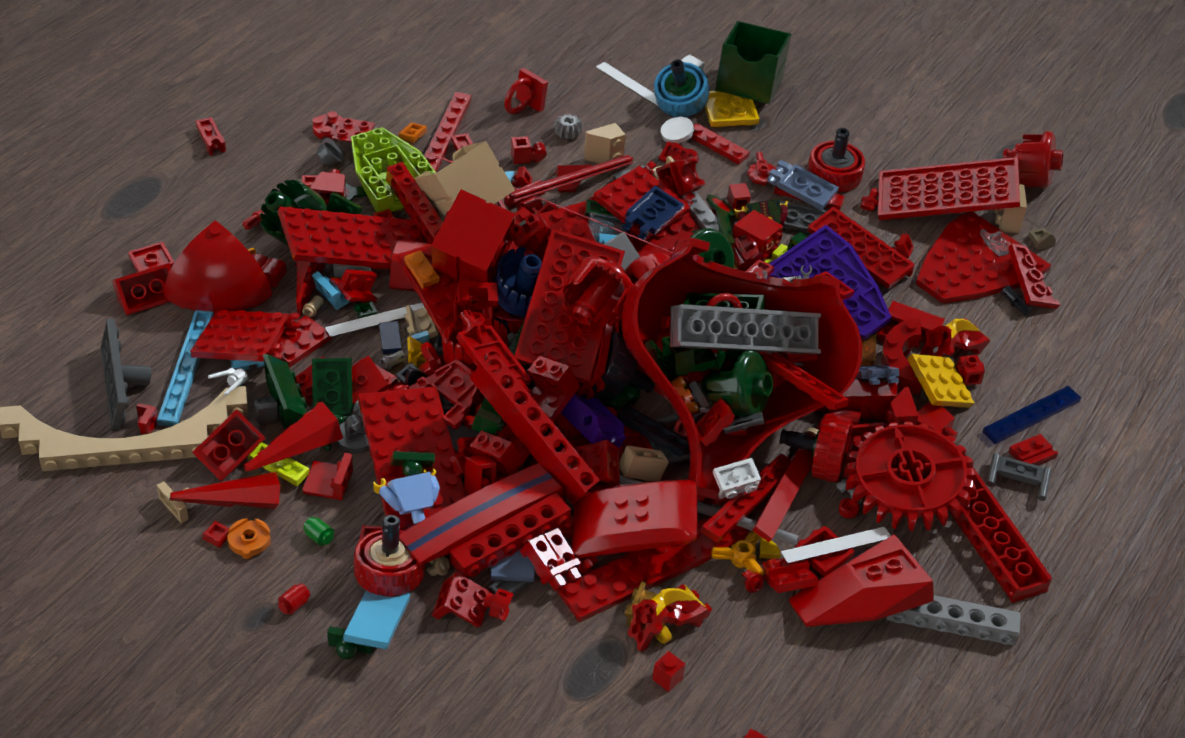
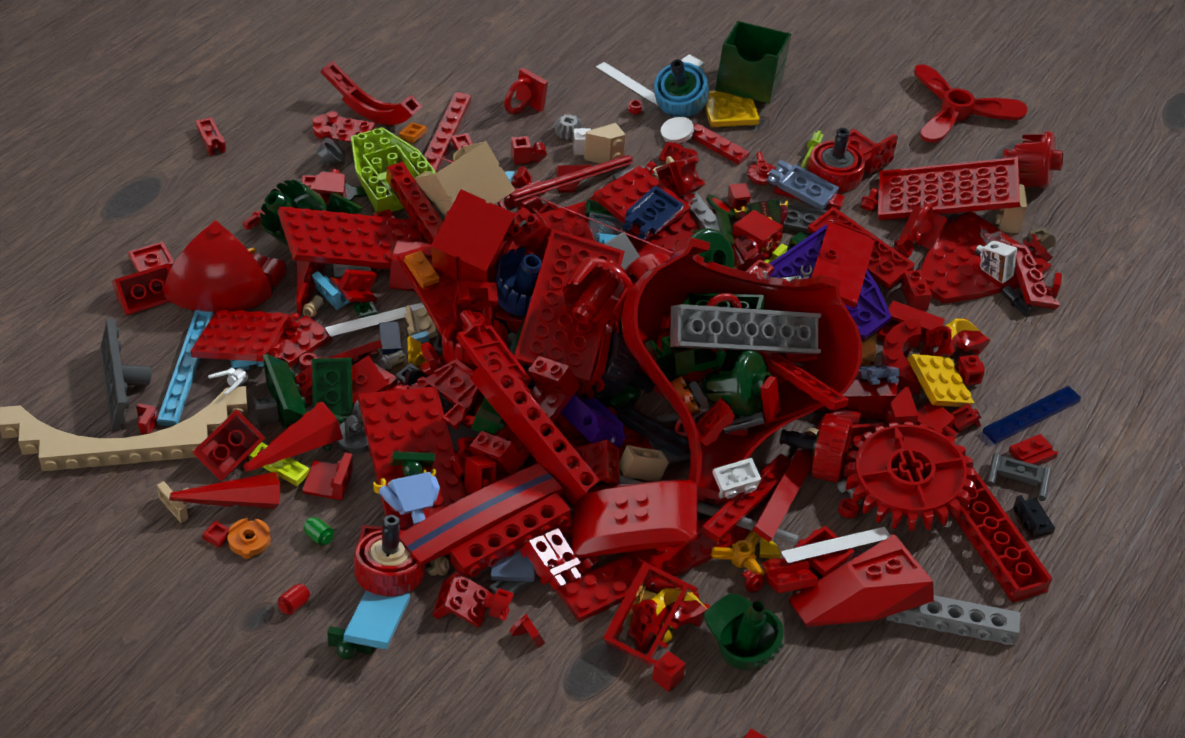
(305, 360): none -> red tile
(366, 105): none -> red arch
(369, 349): none -> red plate
(525, 625): none -> red tile
(579, 141): none -> white brick
(635, 107): none -> red plate
(640, 582): none -> red hinge
(656, 585): none -> red cylinder
(744, 631): none -> dark green piece
(770, 399): none -> red tile
(816, 139): none -> lime piece
(845, 257): none -> red door
(875, 154): none -> red bracket
(916, 290): none -> red brick
(924, 226): none -> red tile
(960, 105): none -> red piece
(966, 417): none -> red bracket
(997, 260): none -> white torso
(1033, 517): none -> black bracket
(1040, 250): none -> red plate
(1056, 283): none -> red tile

